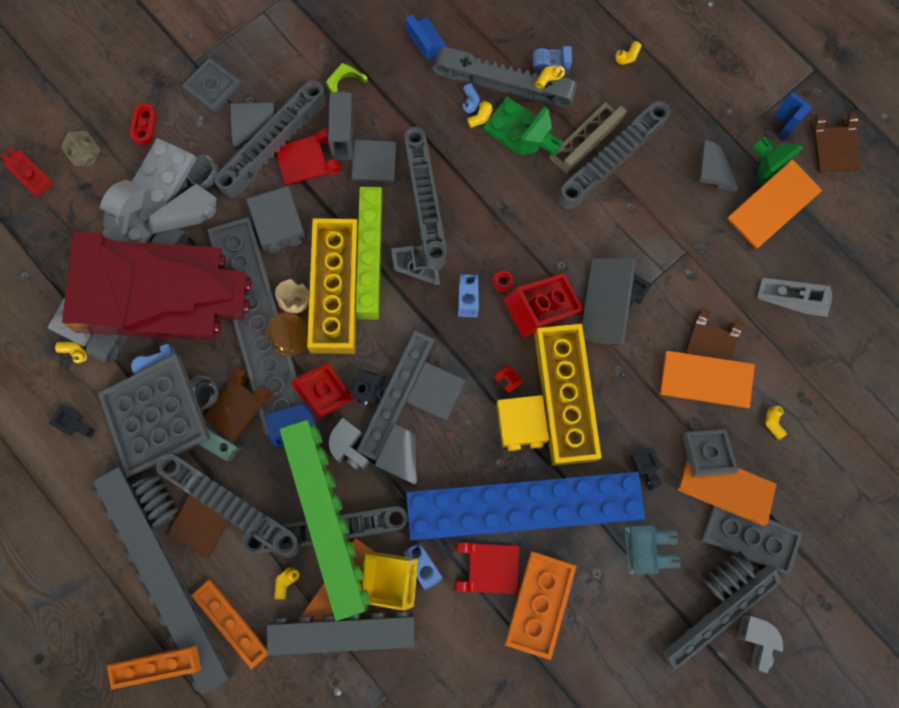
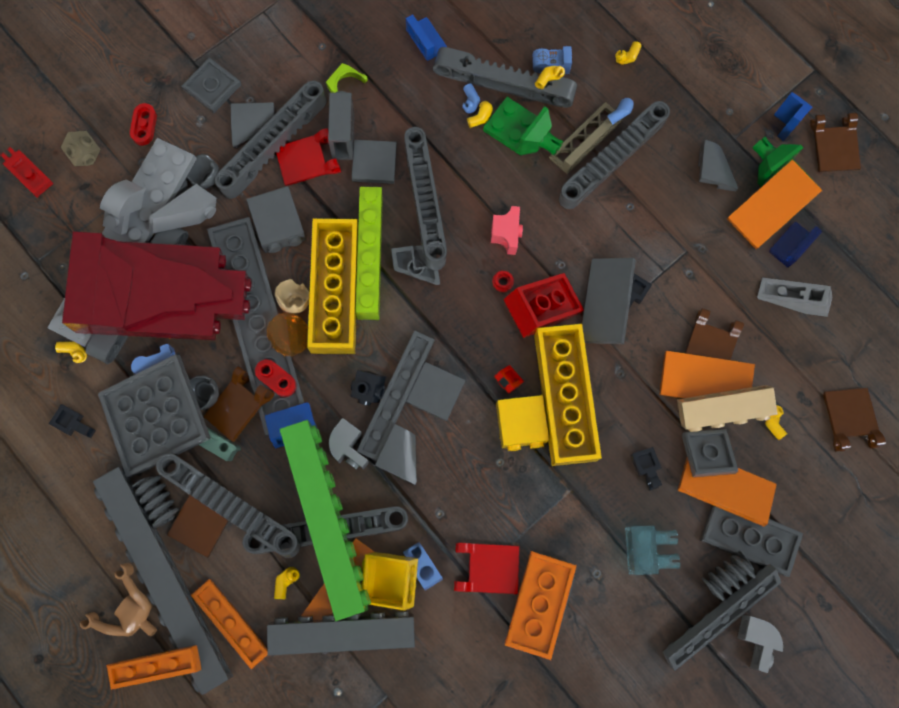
(131, 612): none -> medium nougat piece
(275, 377): none -> red plate
(322, 391): red plate -> none
(468, 296): medium blue leg -> none
(507, 230): none -> coral brick
(524, 506): blue brick -> none
(623, 109): none -> medium blue arm
(727, 407): none -> tan brick
(794, 243): none -> clear blue panel
(851, 416): none -> reddish brown flag

